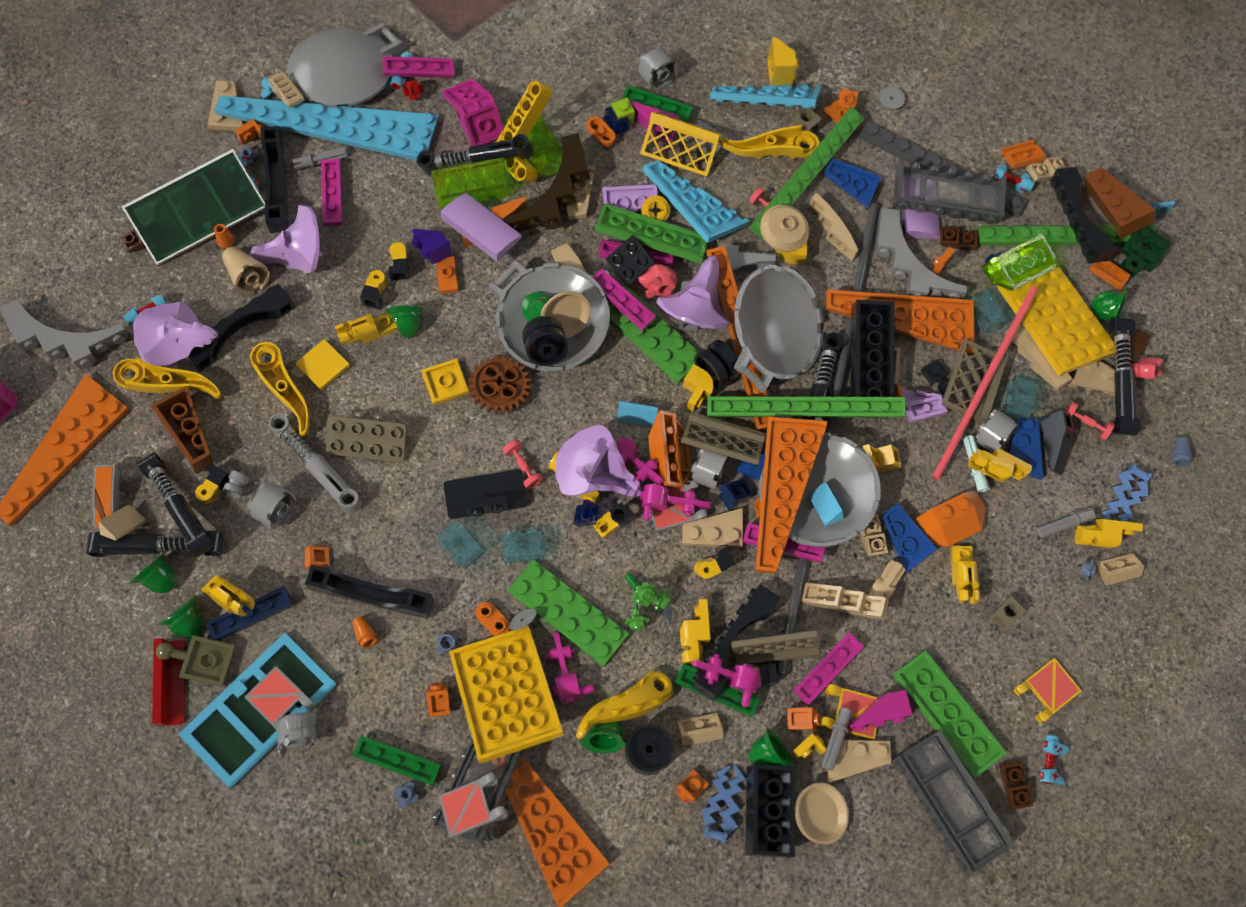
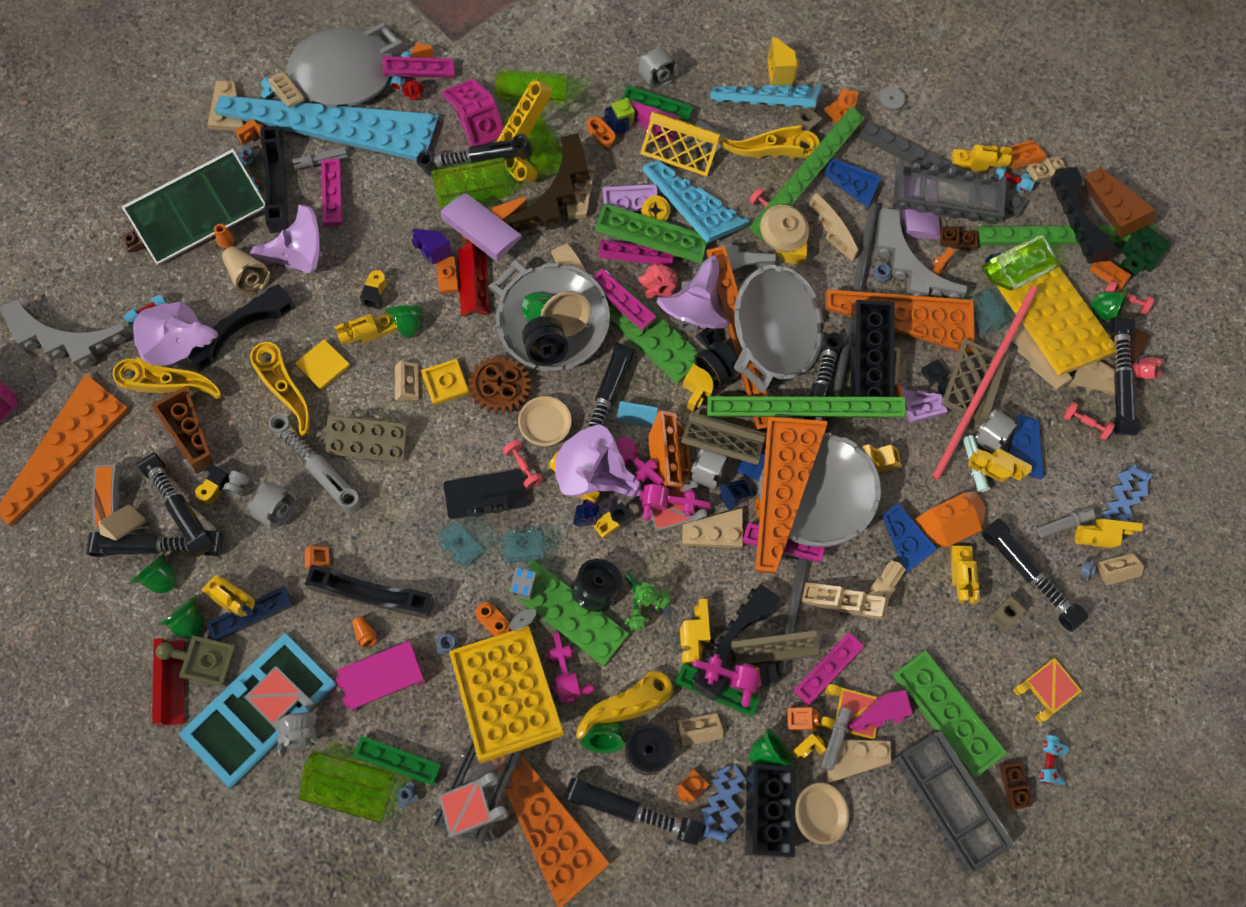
(346, 786): none -> clear neon green slope
(379, 675): none -> dark pink panel
(400, 266): black leg -> none
(406, 381): none -> tan slope
(423, 51): none -> orange slope
(438, 700): orange bracket -> none
(473, 280): none -> red panel
(514, 84): none -> clear neon green slope
(523, 583): none -> light grey brick
(544, 421): none -> tan piece
(597, 585): none -> black wheel
(611, 383): none -> black piece
(622, 807): none -> black piece
(630, 260): black hinge -> none
(708, 336): none -> black slope
(714, 564): leg -> none
(826, 505): medium azure slope -> none
(873, 538): tan slope -> none
(884, 268): none -> sand blue plate
(982, 157): none -> yellow plate
(999, 535): none -> black piece
(1021, 396): clear light blue brick -> none
(1058, 438): black slope -> none
(1145, 305): none -> coral wheel
(1162, 207): medium azure slope -> none
(1181, 454): sand blue cone -> none

